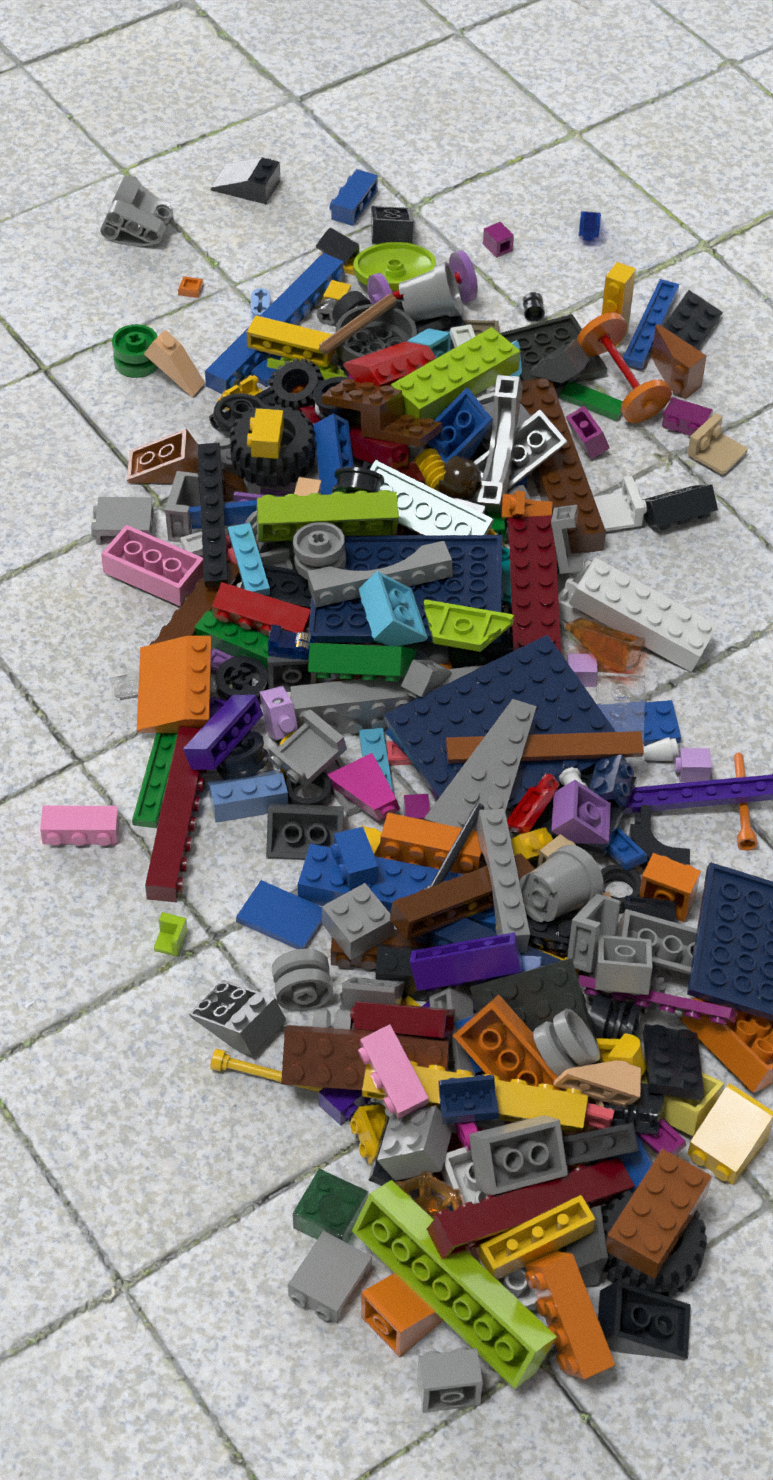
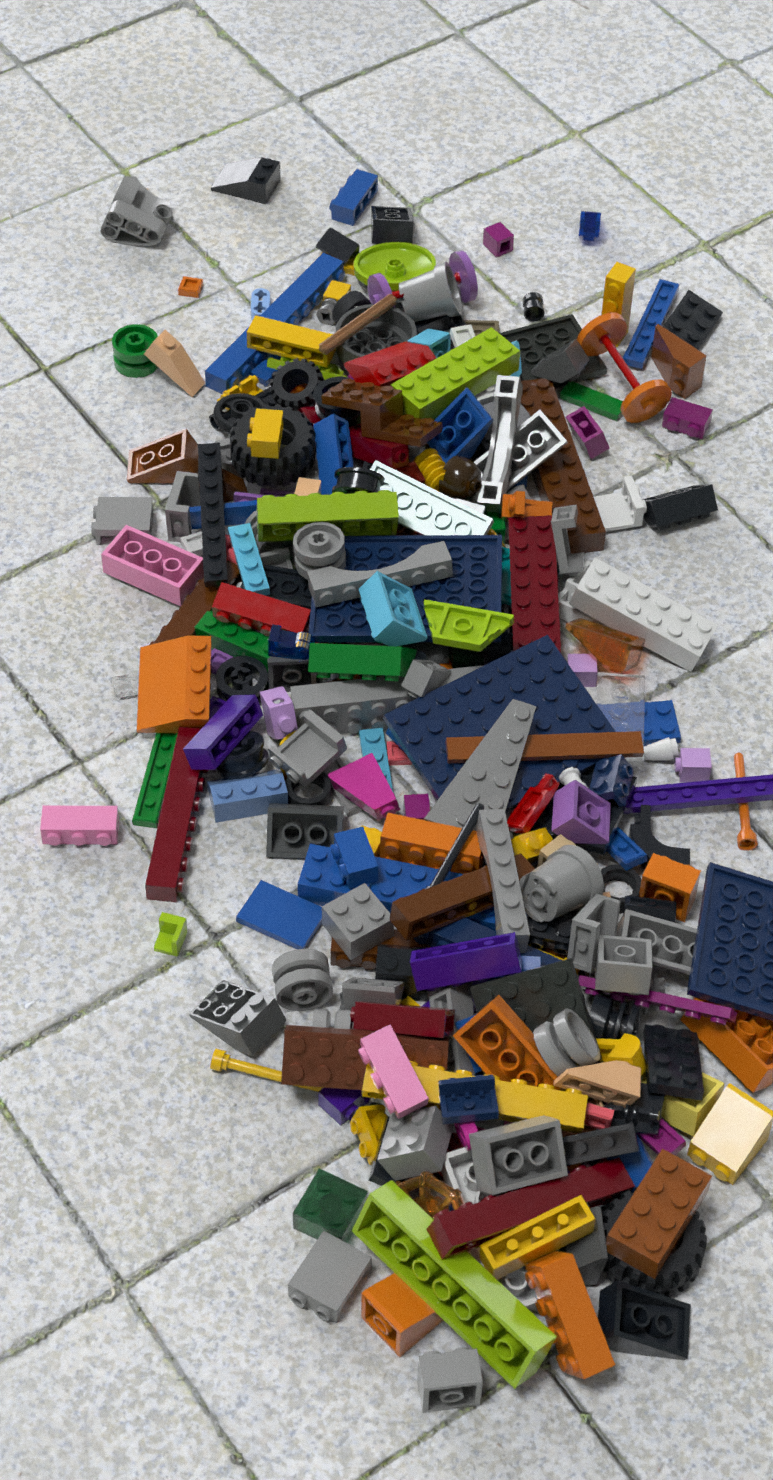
(713, 447): tan bracket -> none

